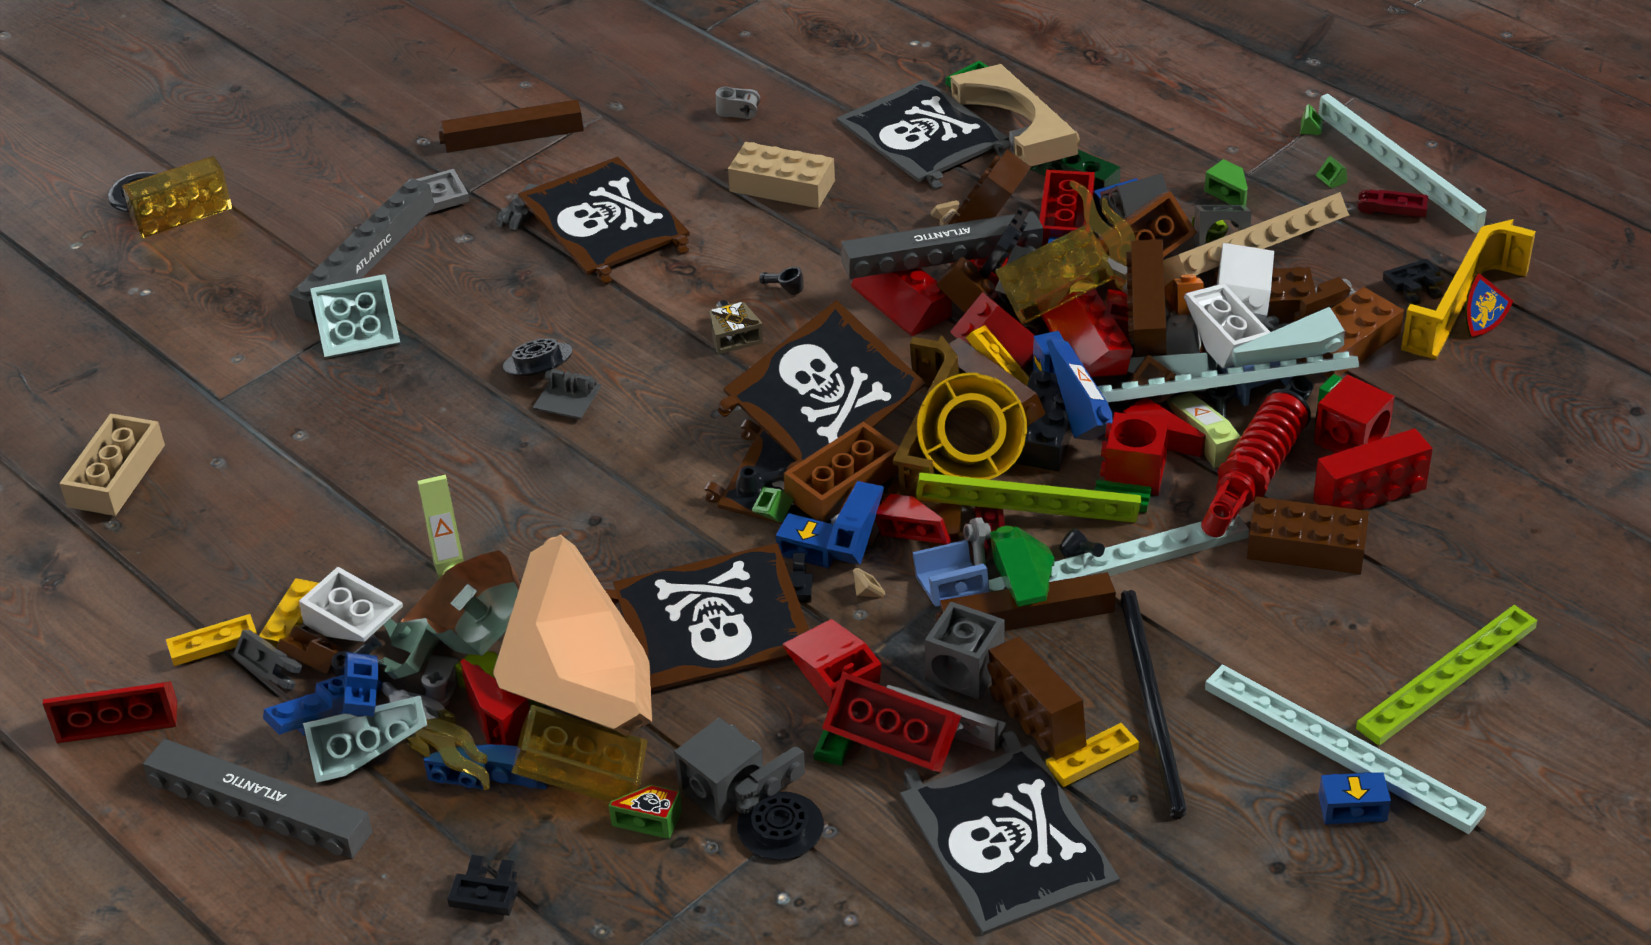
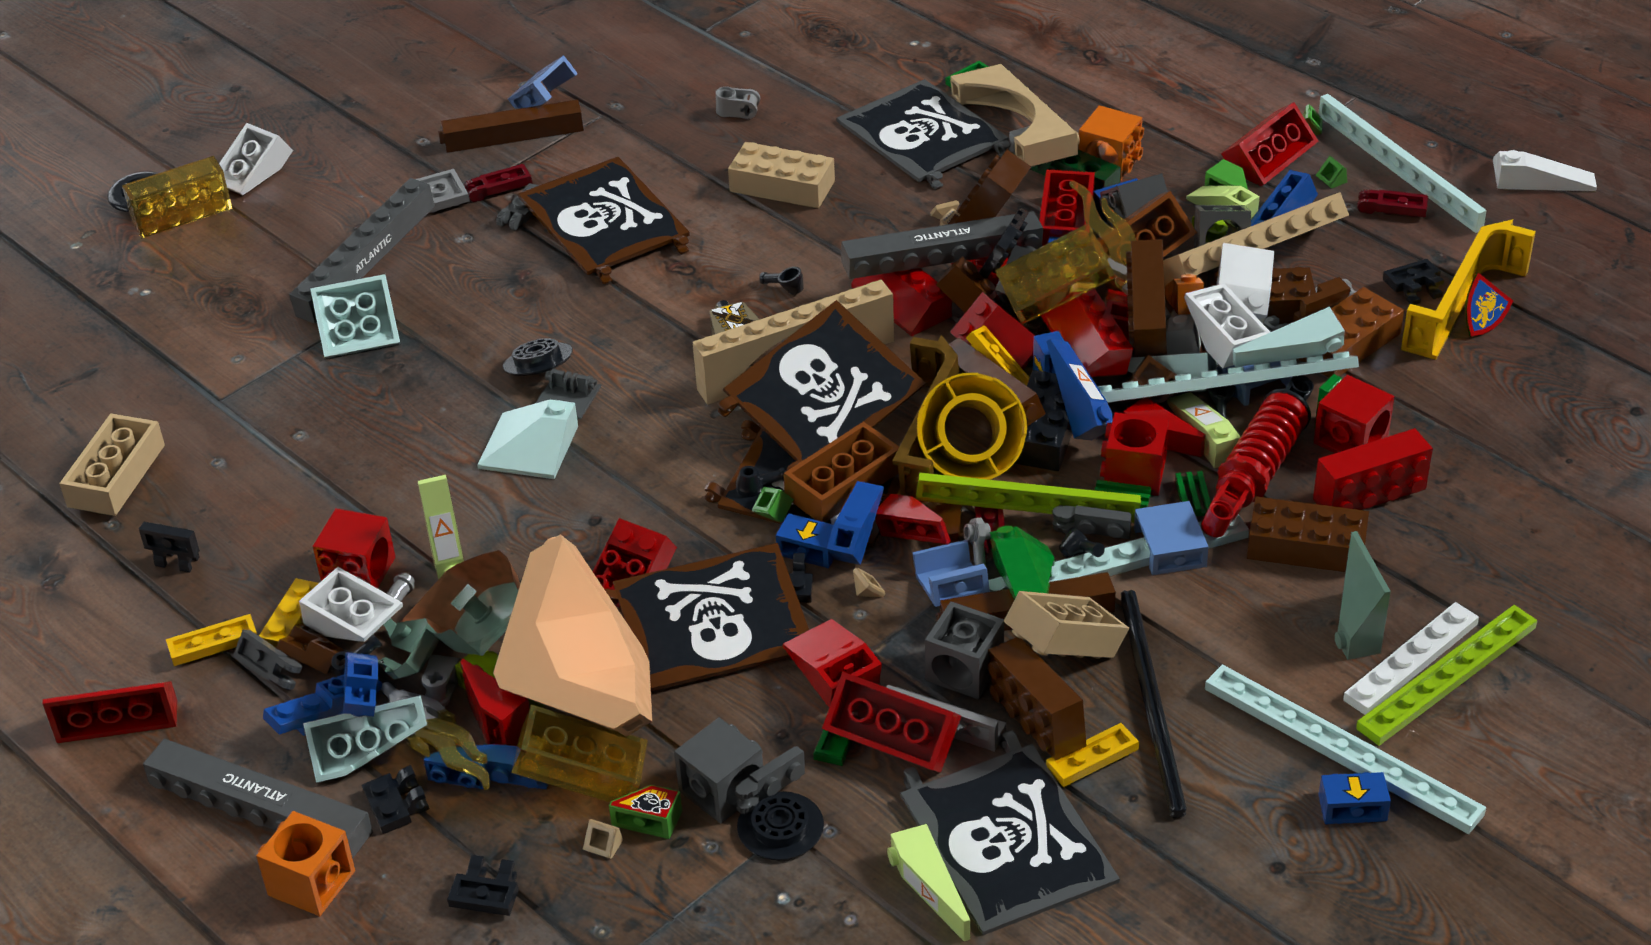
(170, 541): none -> black plate
(253, 158): none -> white slope
(306, 863): none -> orange brick
(355, 544): none -> red brick
(386, 800): none -> black plate
(402, 585): none -> light grey pin
(497, 182): none -> dark red hinge
(531, 439): none -> light aqua slope
(533, 91): none -> medium blue panel
(602, 839): none -> tan slope
(632, 552): none -> red slope
(729, 353): none -> tan arch
(925, 871): none -> yellowish green slope
(1065, 625): none -> tan brick
(1092, 521): none -> dark grey hinge
(1113, 137): none -> orange brick
(1172, 537): none -> medium blue panel
(1191, 480): none -> green tile
(1225, 196): none -> yellowish green slope
(1272, 145): none -> red slope
(1291, 193): none -> blue slope
(1362, 604): none -> sand green slope
(1411, 658): none -> white plate
(1534, 172): none -> white wedge

